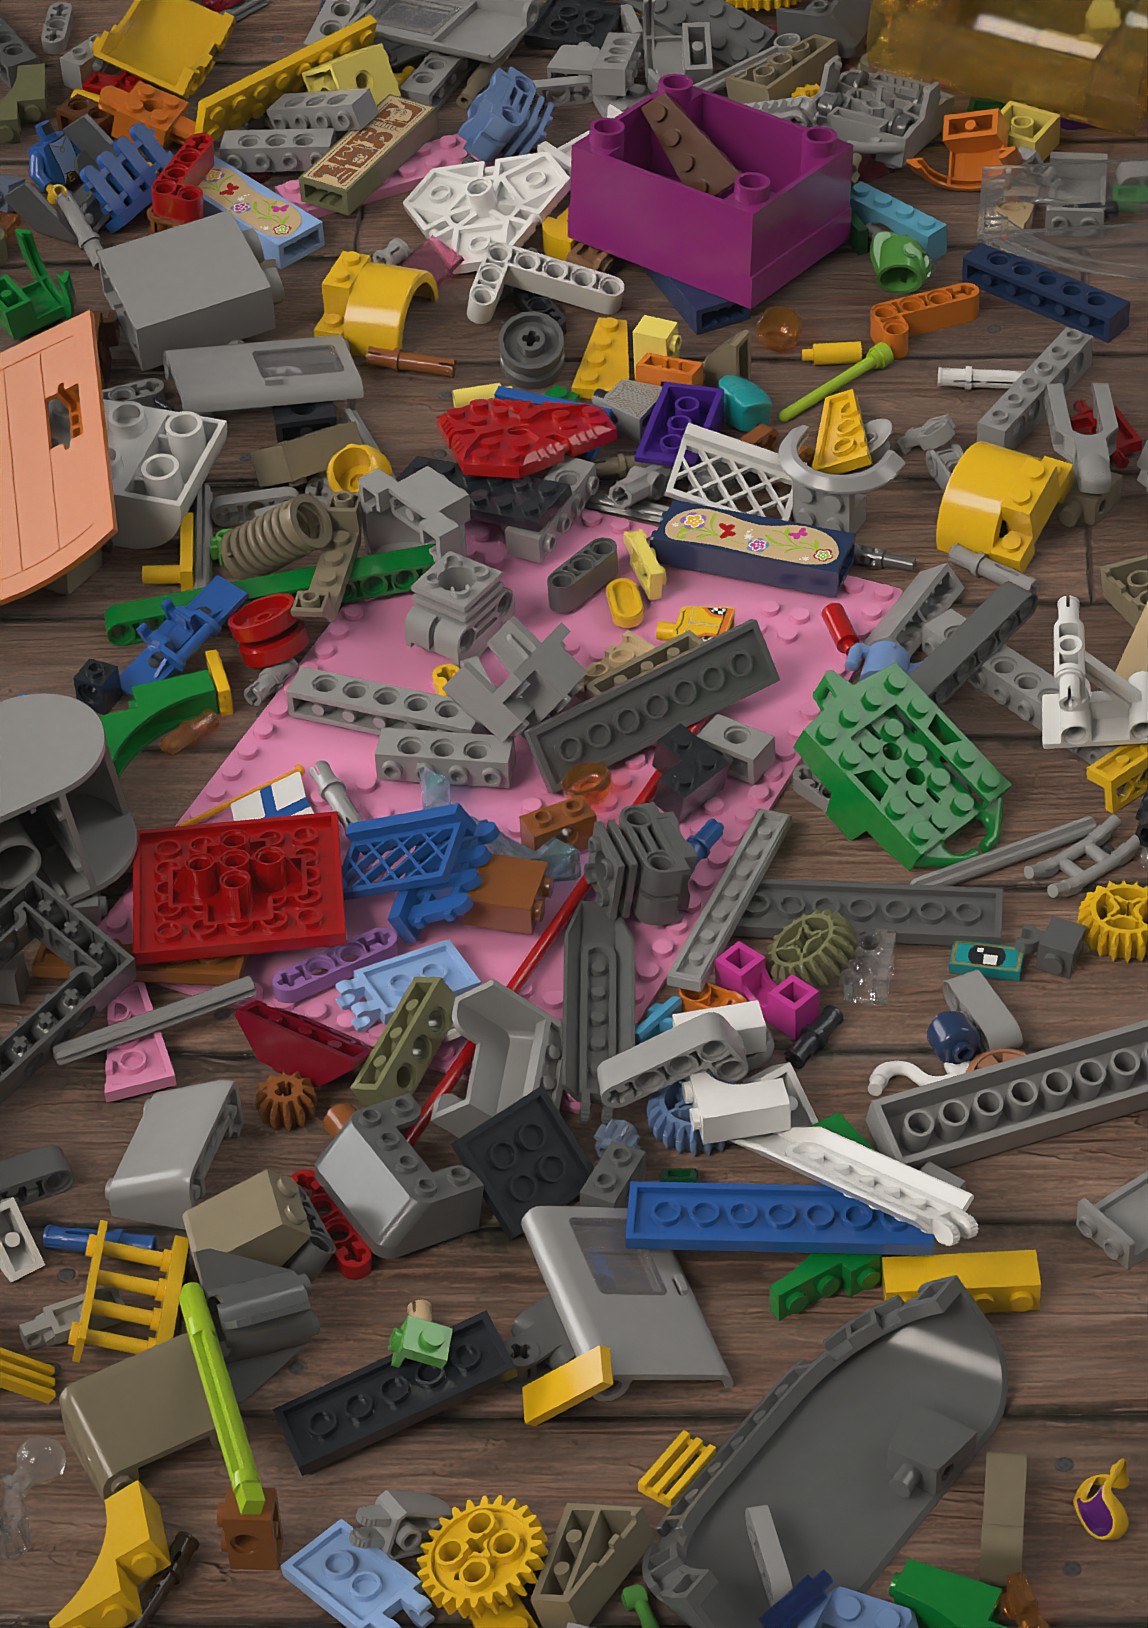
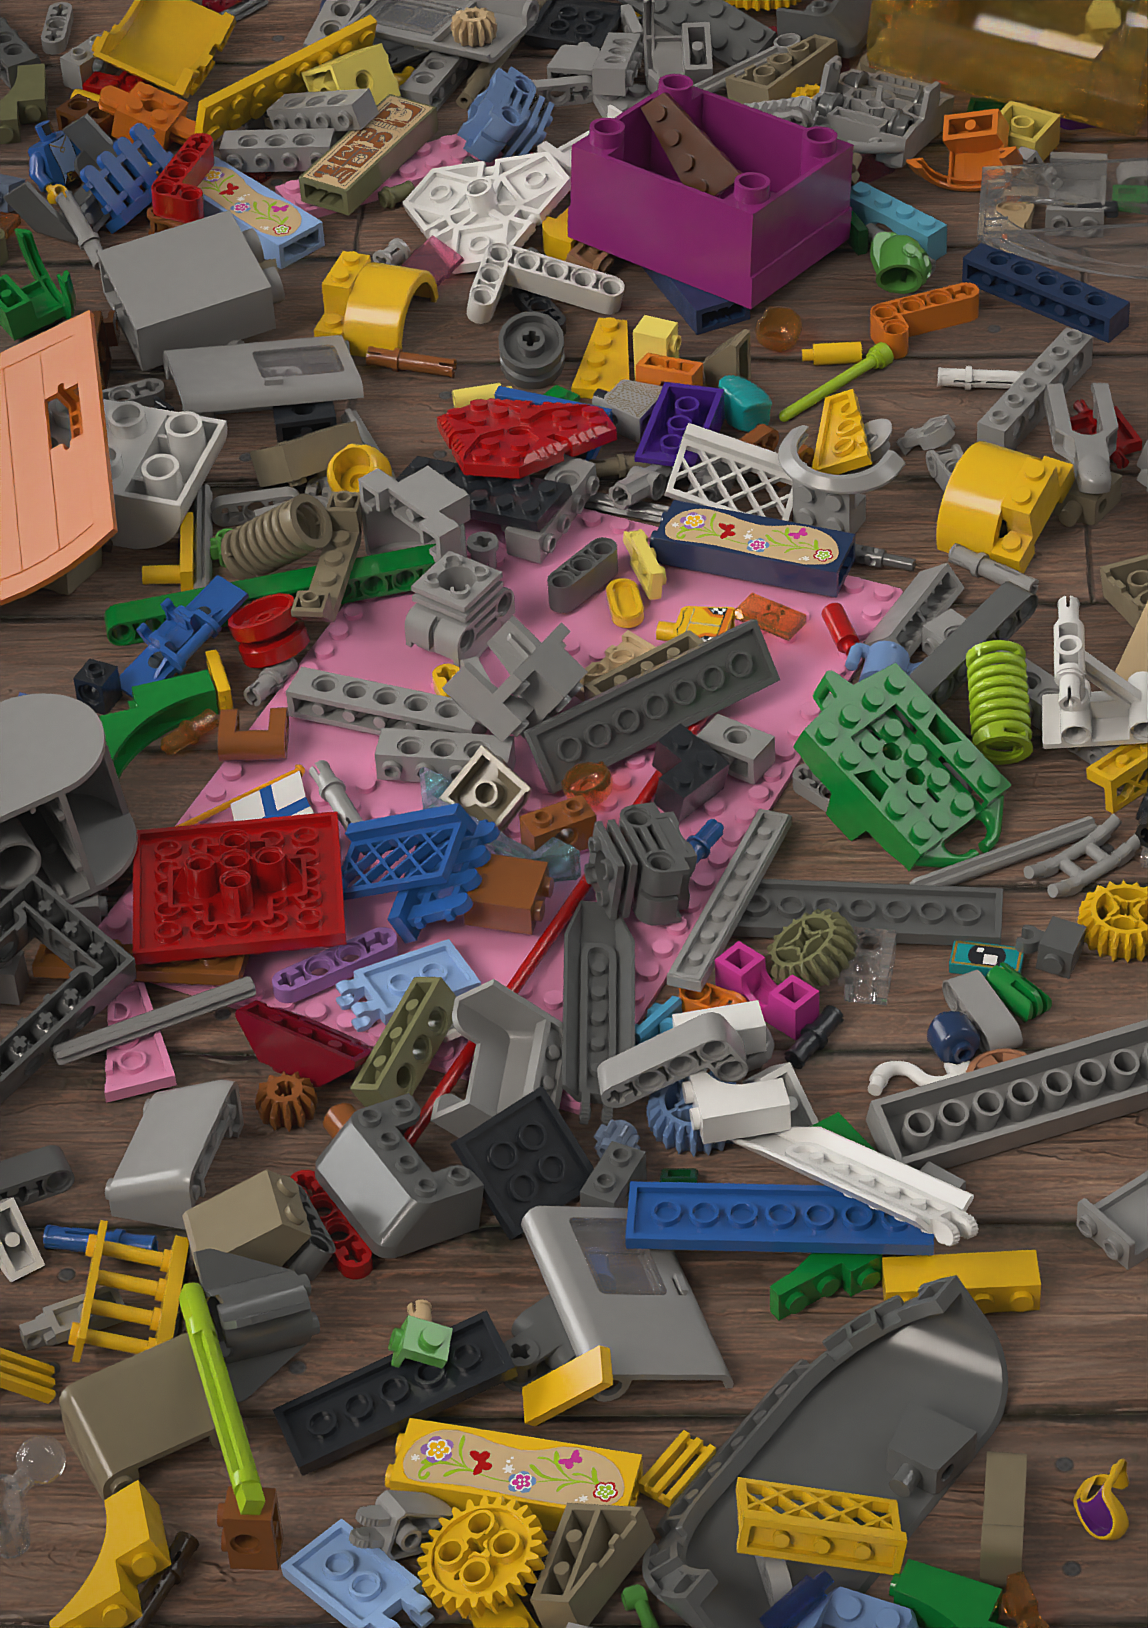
(253, 744): none -> dark orange connector
(390, 196): none -> olive pin
(474, 26): none -> tan gear
(483, 548): none -> light grey bush
(488, 789): none -> dark tan slope
(539, 1473): none -> brick
(771, 616): none -> clear orange plate
(806, 1538): none -> yellow fence
(999, 701): none -> lime piece
(1018, 992): none -> green arm

